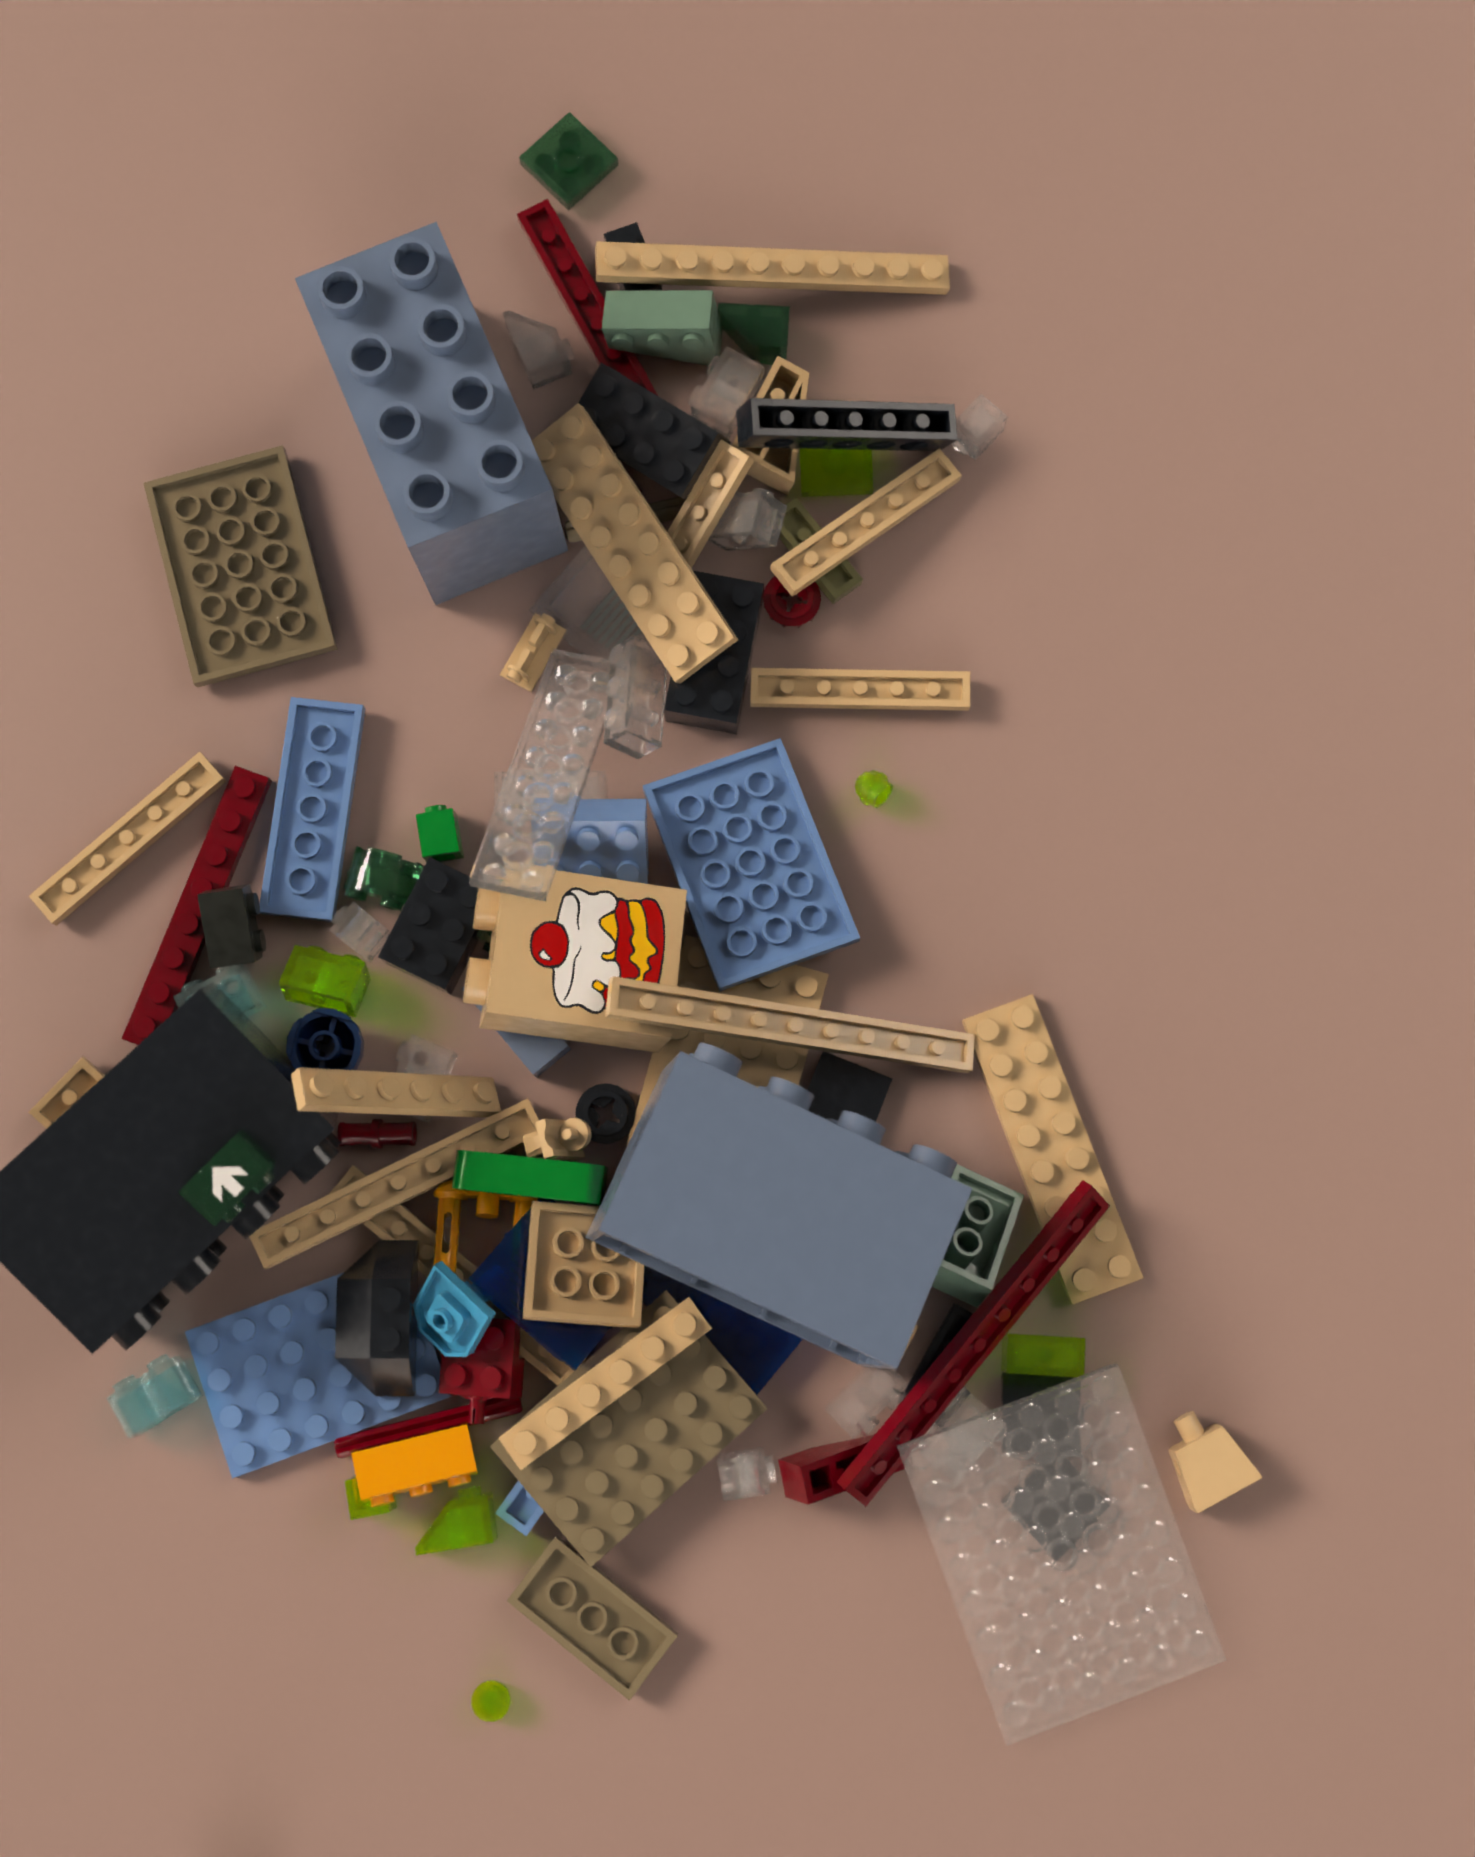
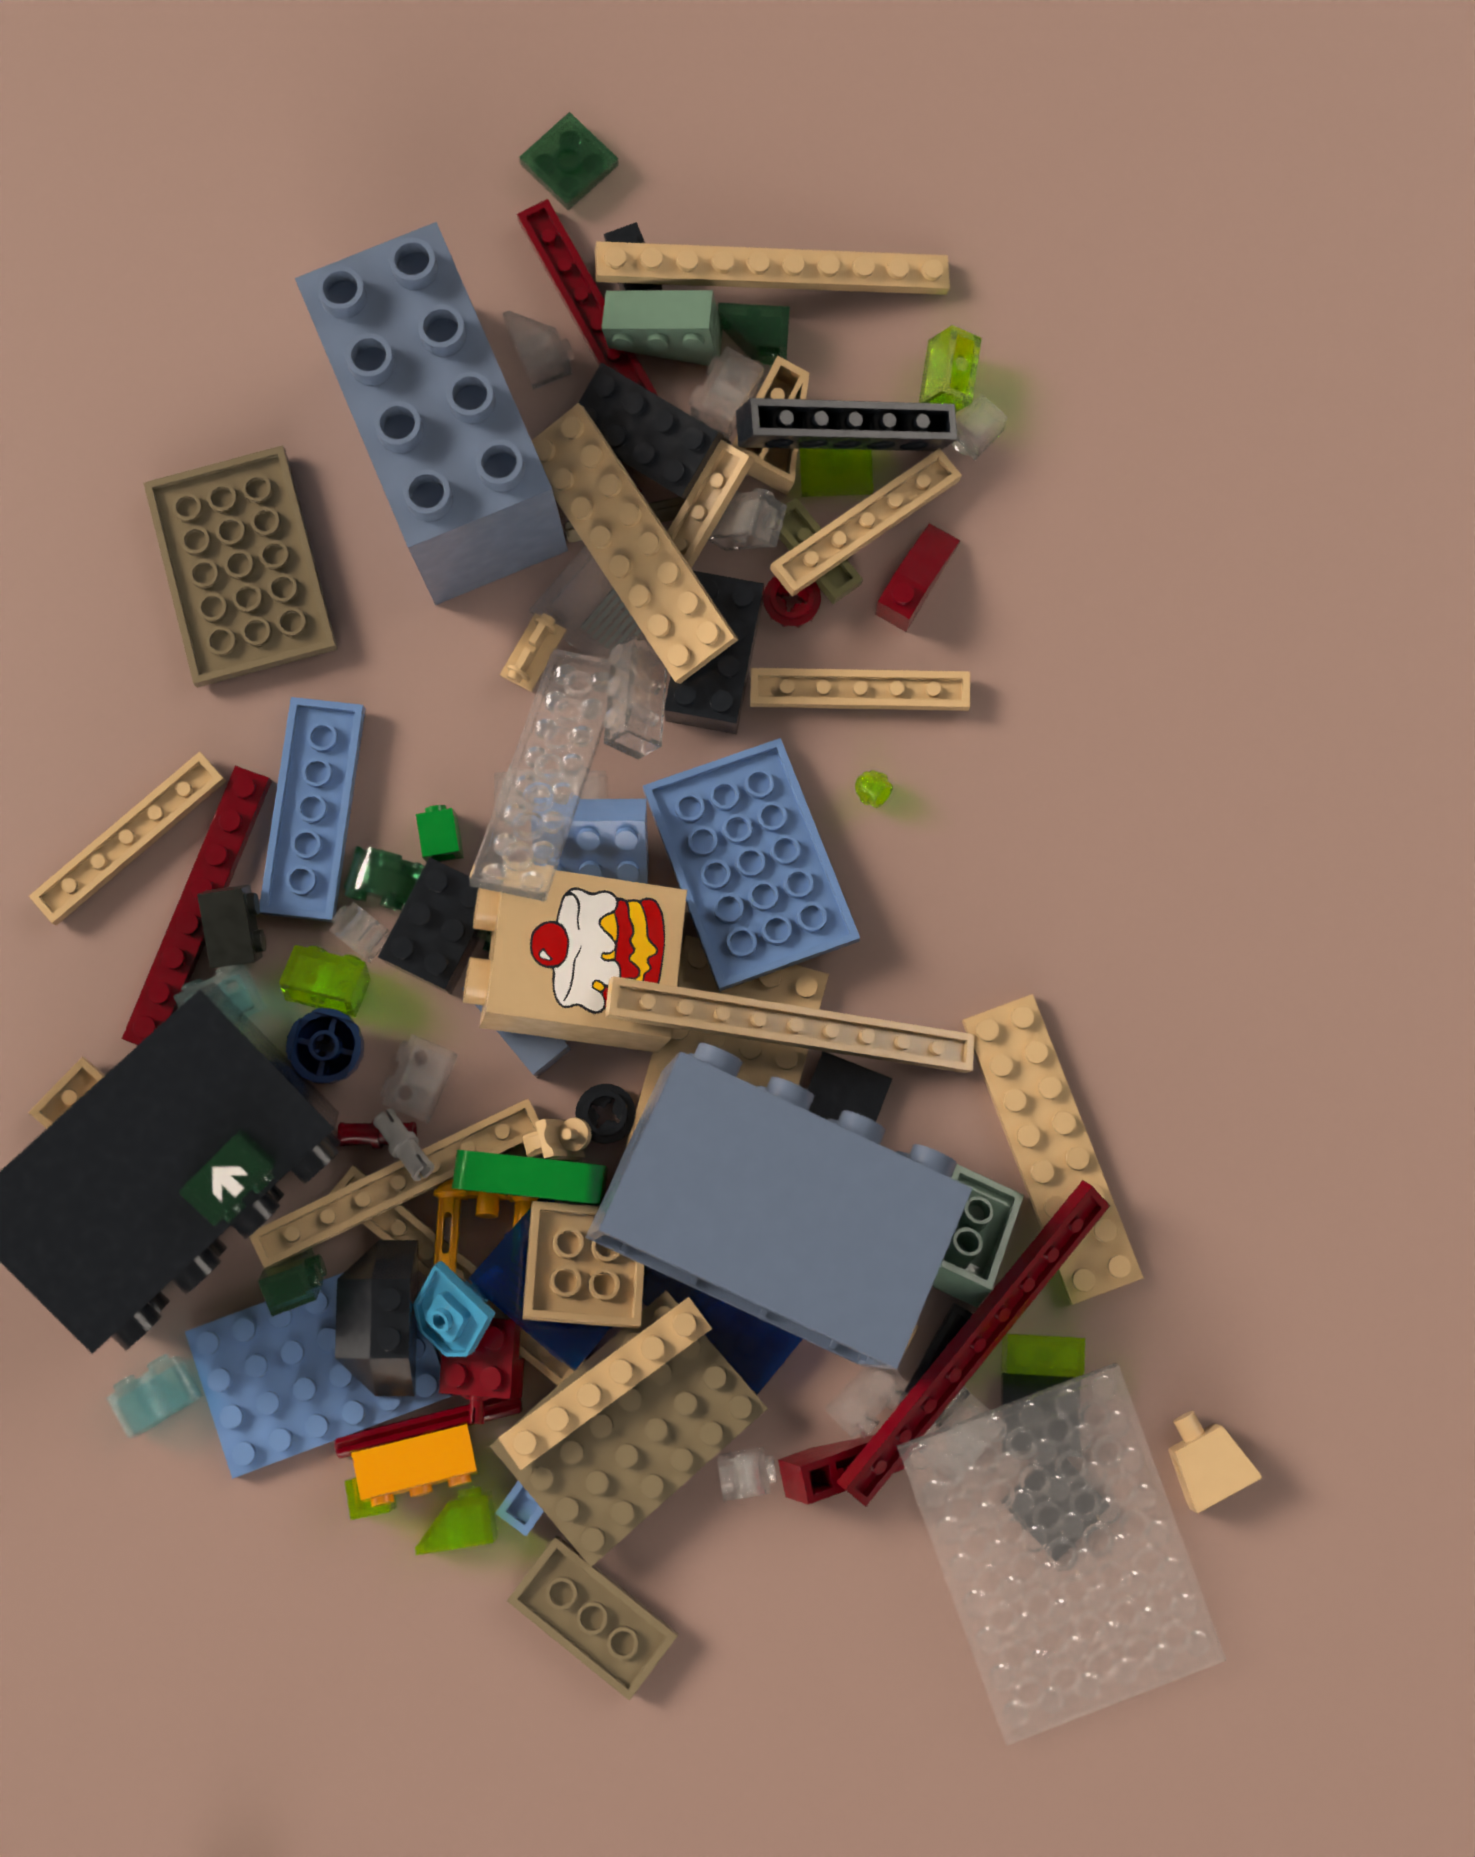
(293, 1282): none -> clear green brick
(394, 1093): tan plate -> none
(403, 1144): none -> light grey pin
(491, 1700): clear neon green plate -> none
(916, 577): none -> dark red slope
(950, 368): none -> clear neon green brick

